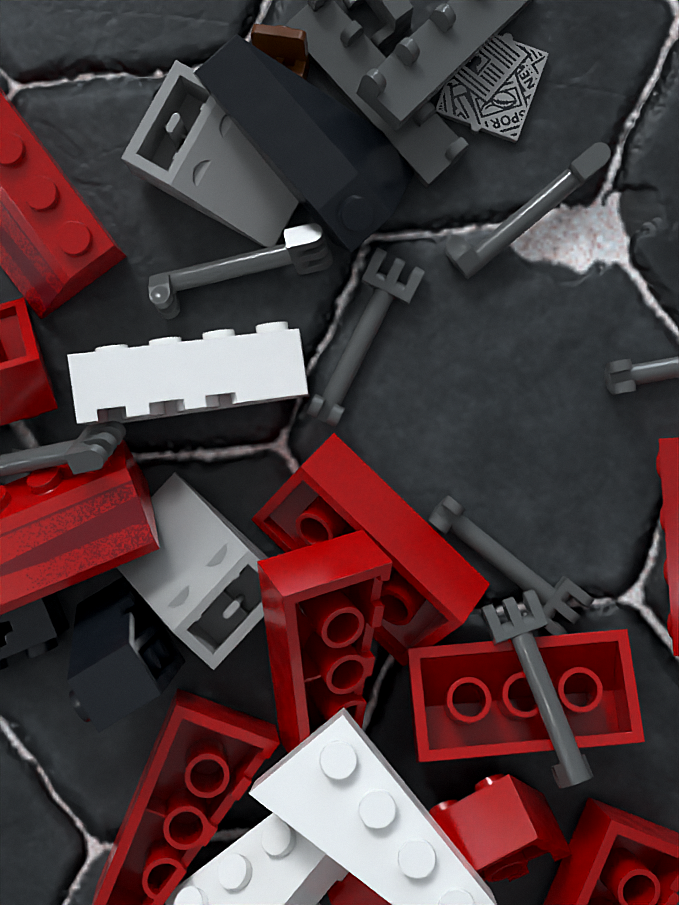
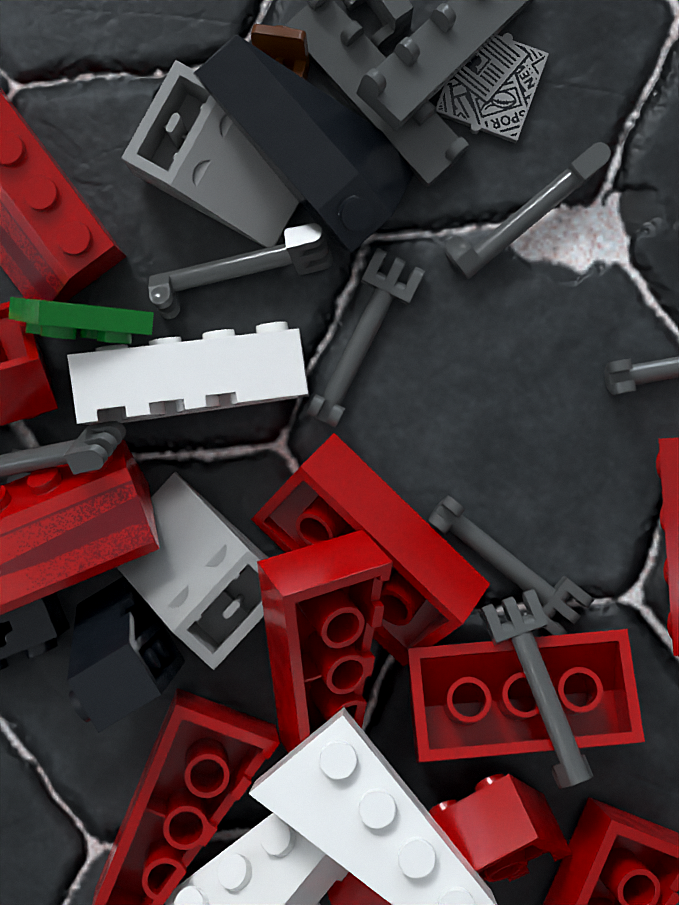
(95, 322): none -> green plate

